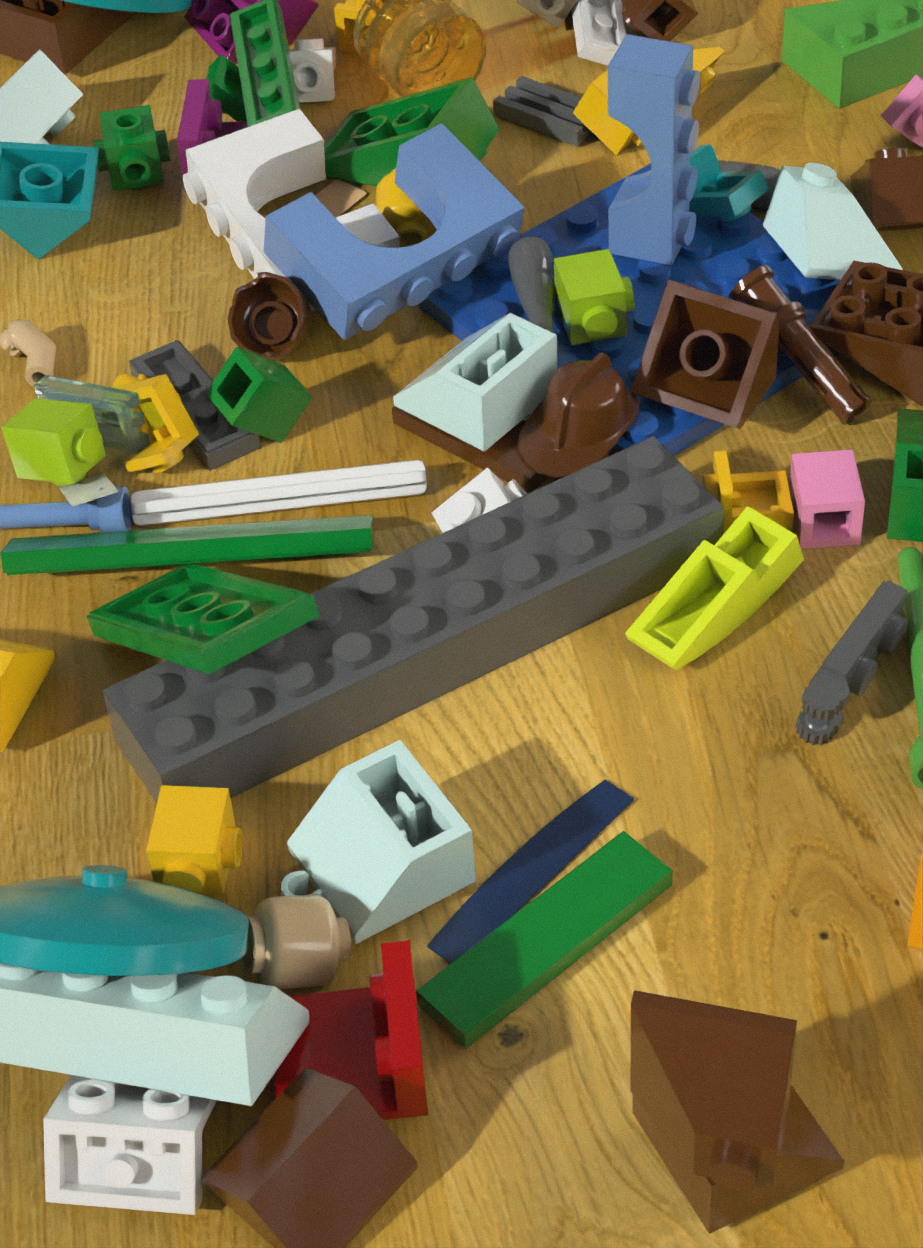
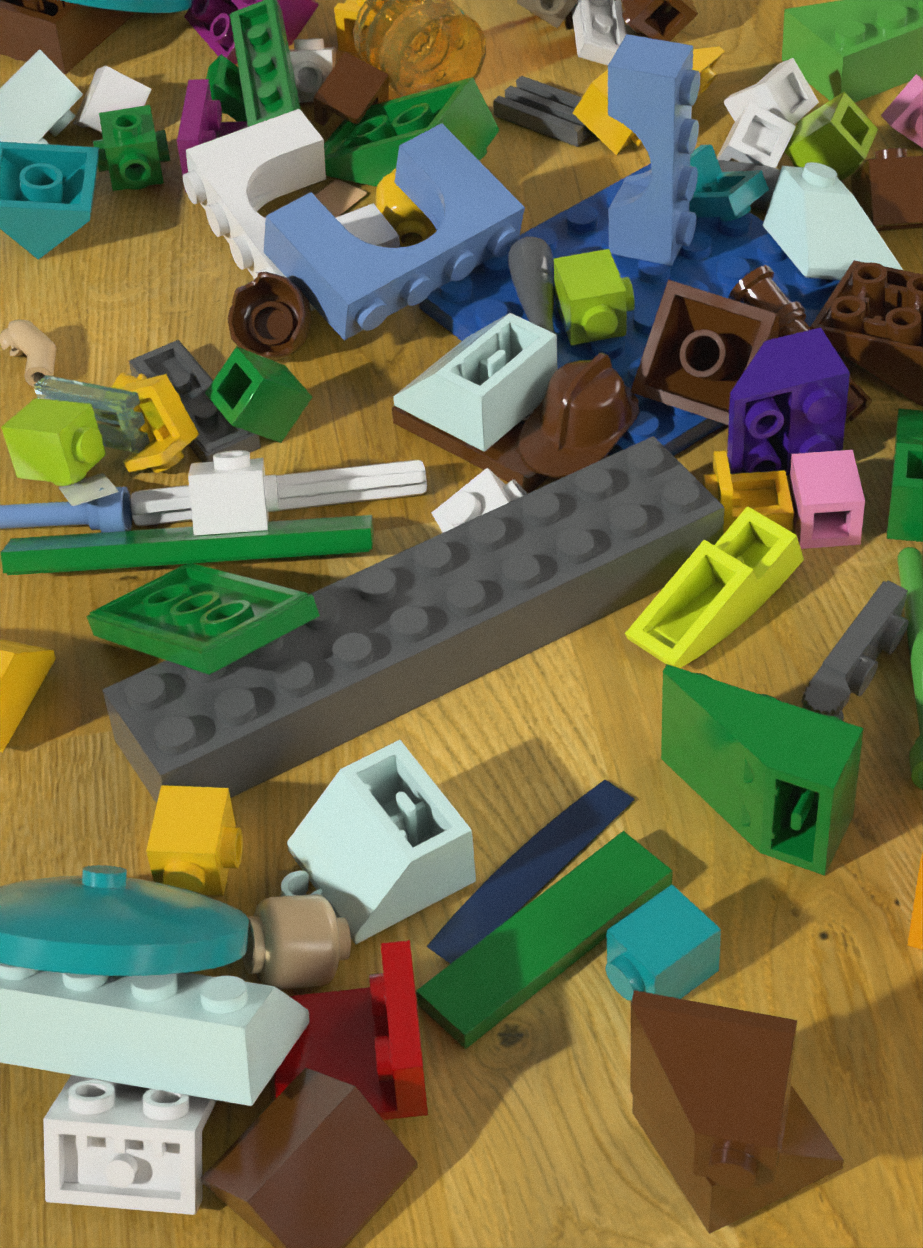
(109, 92): none -> white panel
(231, 494): none -> white brick
(350, 90): none -> reddish brown panel
(663, 947): none -> teal brick
(757, 137): none -> white panel
(763, 765): none -> green slope
(779, 92): none -> white panel
(787, 403): none -> dark purple slope
(833, 136): none -> lime brick

